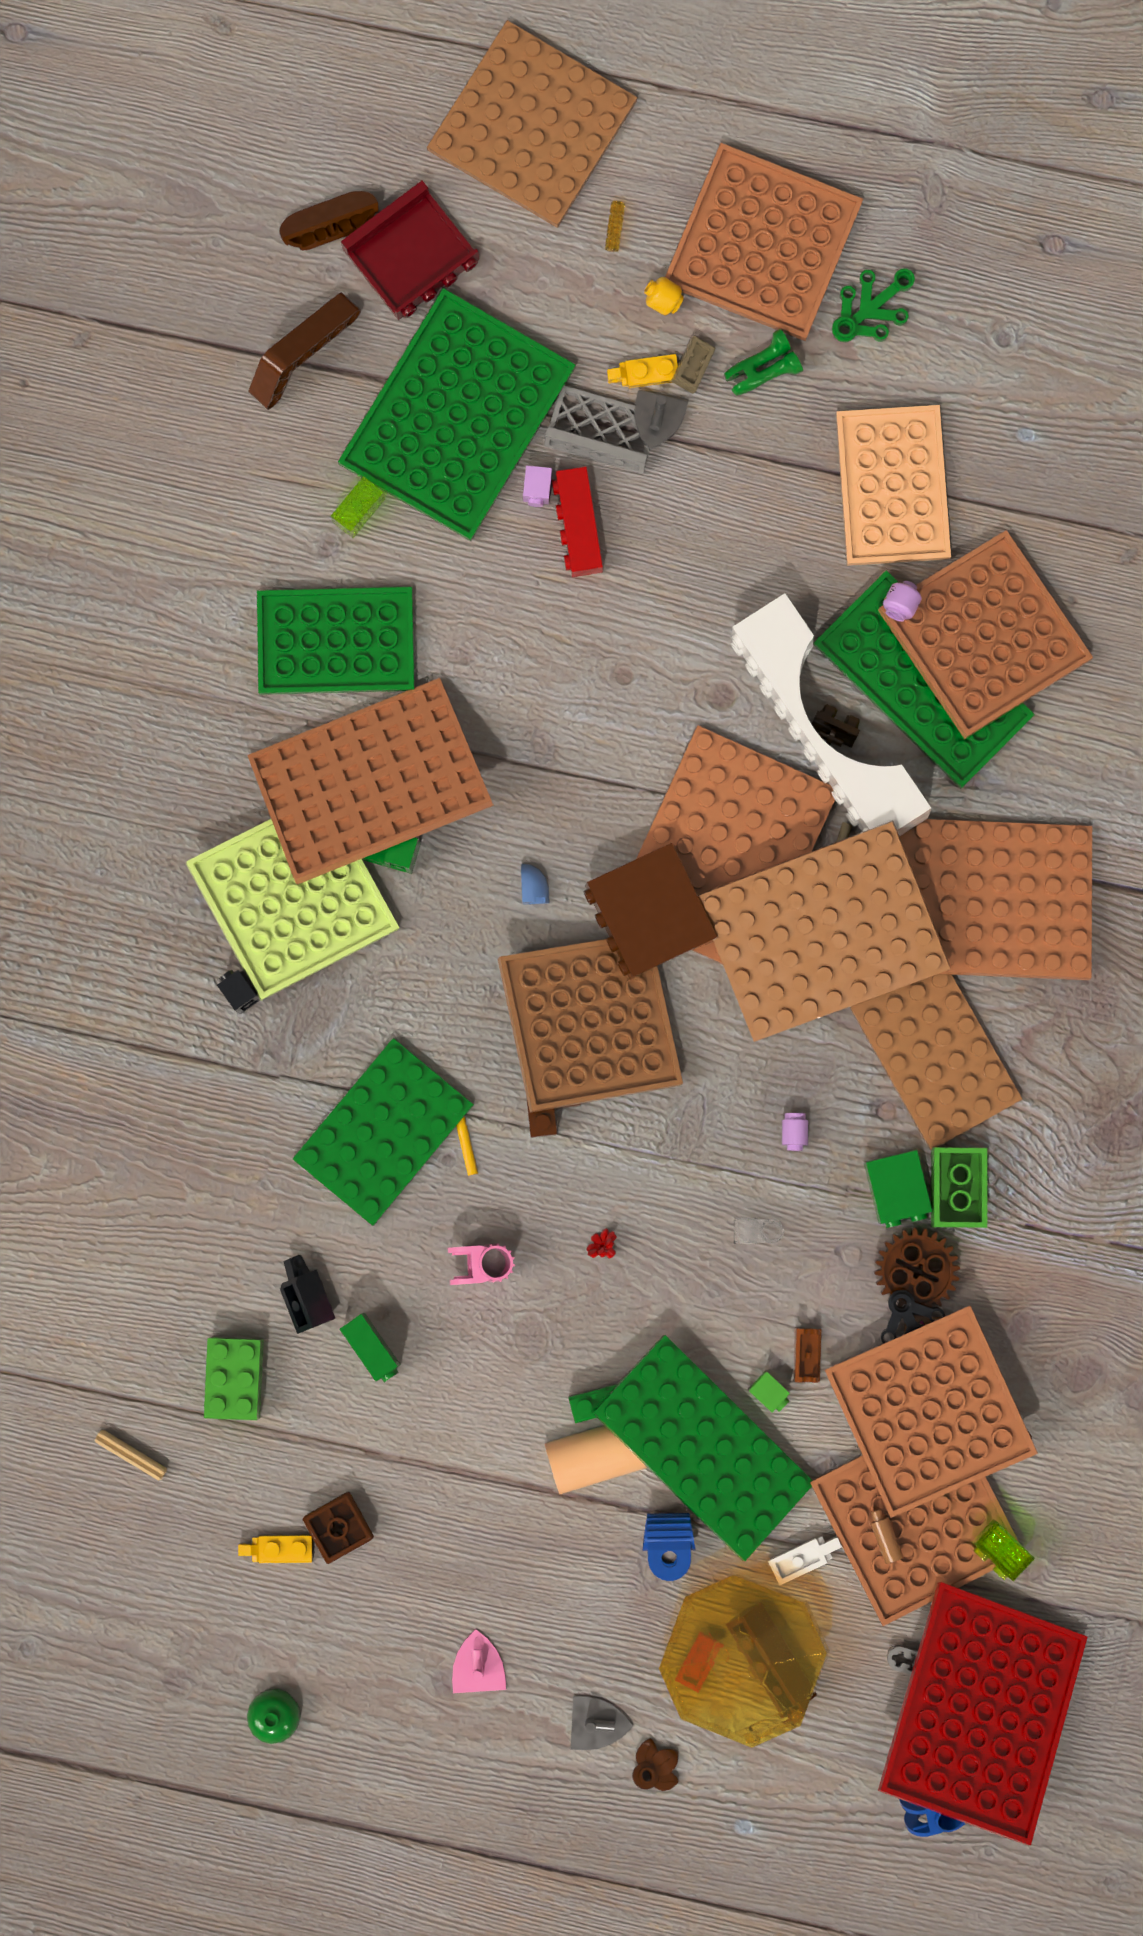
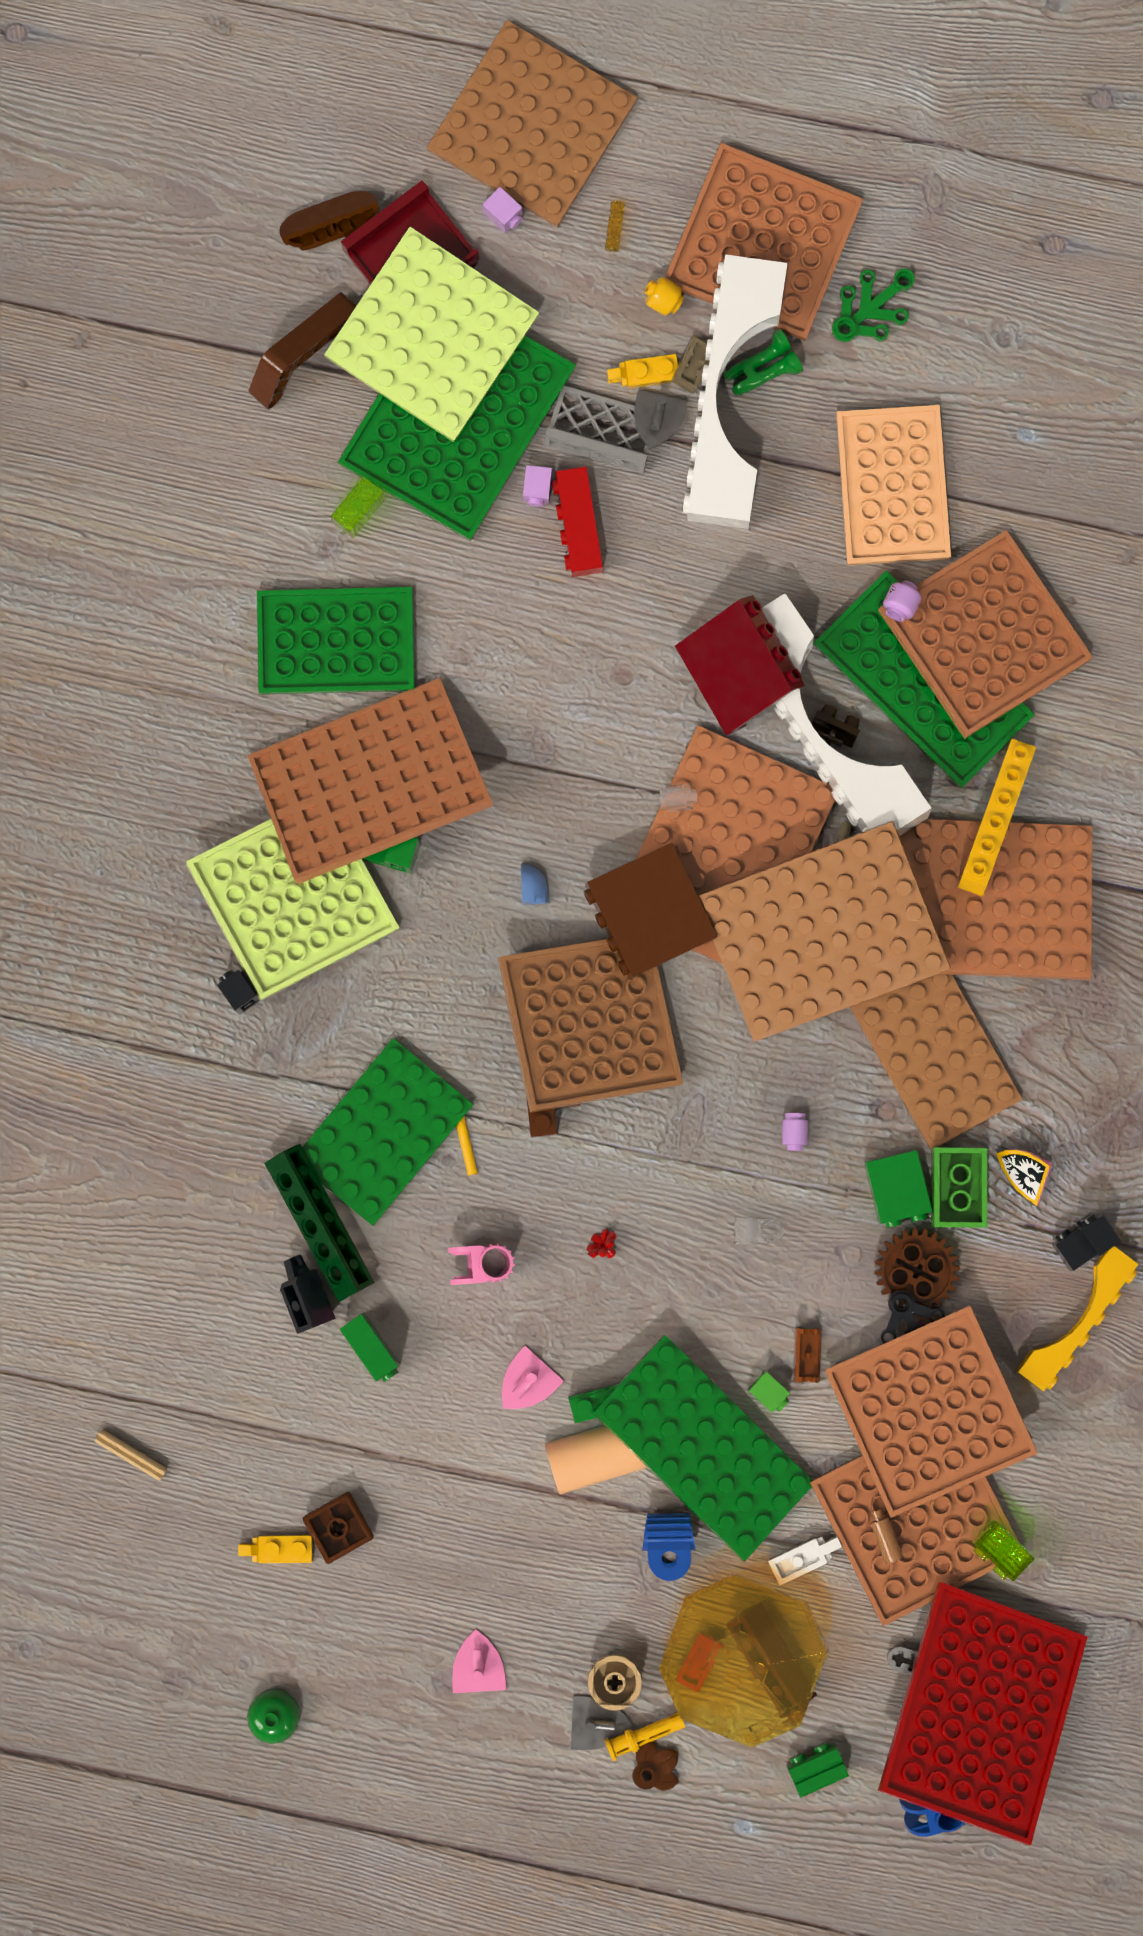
(233, 1378): bright green brick -> none
(319, 1222): none -> dark green brick
(431, 334): none -> yellowish green plate
(503, 210): none -> lavender brick
(528, 1381): none -> bright pink shield
(602, 1691): none -> tan brick
(634, 1739): none -> yellow pin
(678, 798): none -> clear brick
(739, 664): none -> dark red panel
(745, 306): none -> white arch
(817, 1769): none -> green brick
(997, 817): none -> yellow brick
(1025, 1172): none -> shield
(1089, 1239): none -> black brick
(1109, 1275): none -> yellow arch

